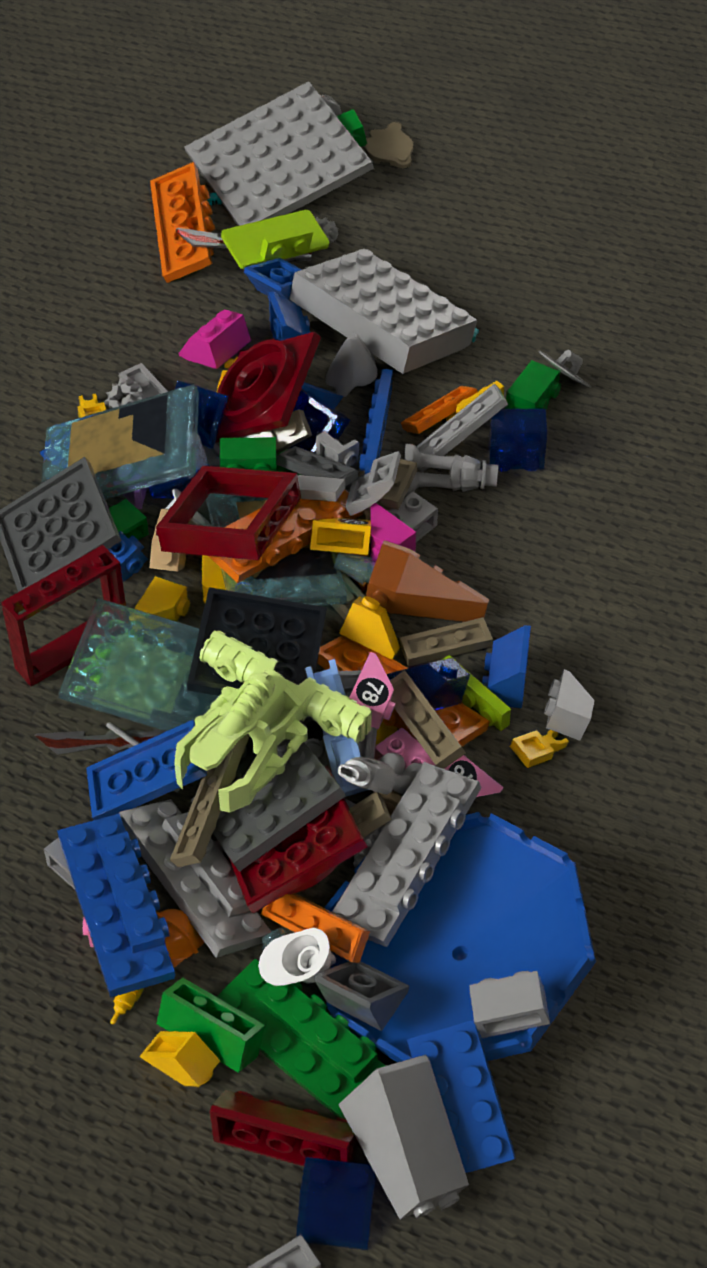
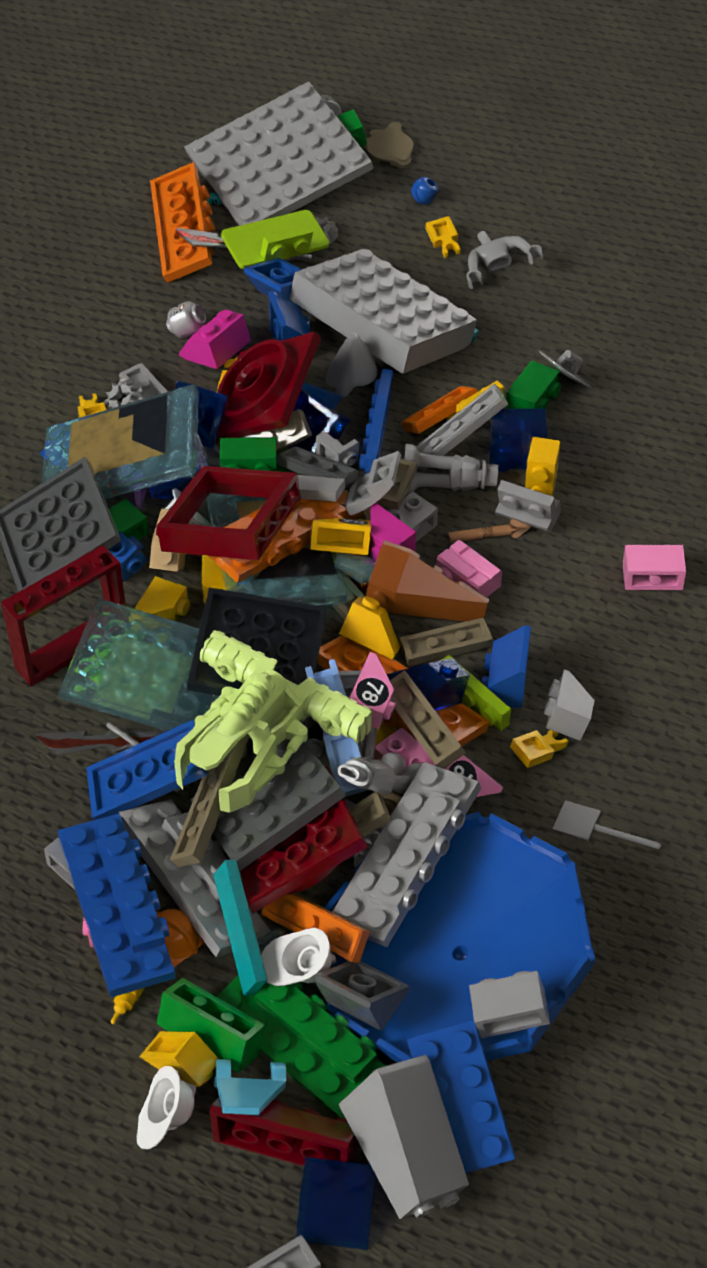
(166, 1107): none -> white piece
(185, 319): none -> light grey head
(240, 927): none -> teal tile
(246, 1094): none -> medium azure flag
(424, 190): none -> blue piece
(443, 234): none -> yellow plate
(469, 567): none -> bright pink brick
(495, 254): none -> light grey piece
(514, 529): none -> medium nougat piece
(527, 506): none -> light grey brick
(542, 465): none -> yellow brick
(581, 820): none -> light grey piece
(654, 567): none -> bright pink brick

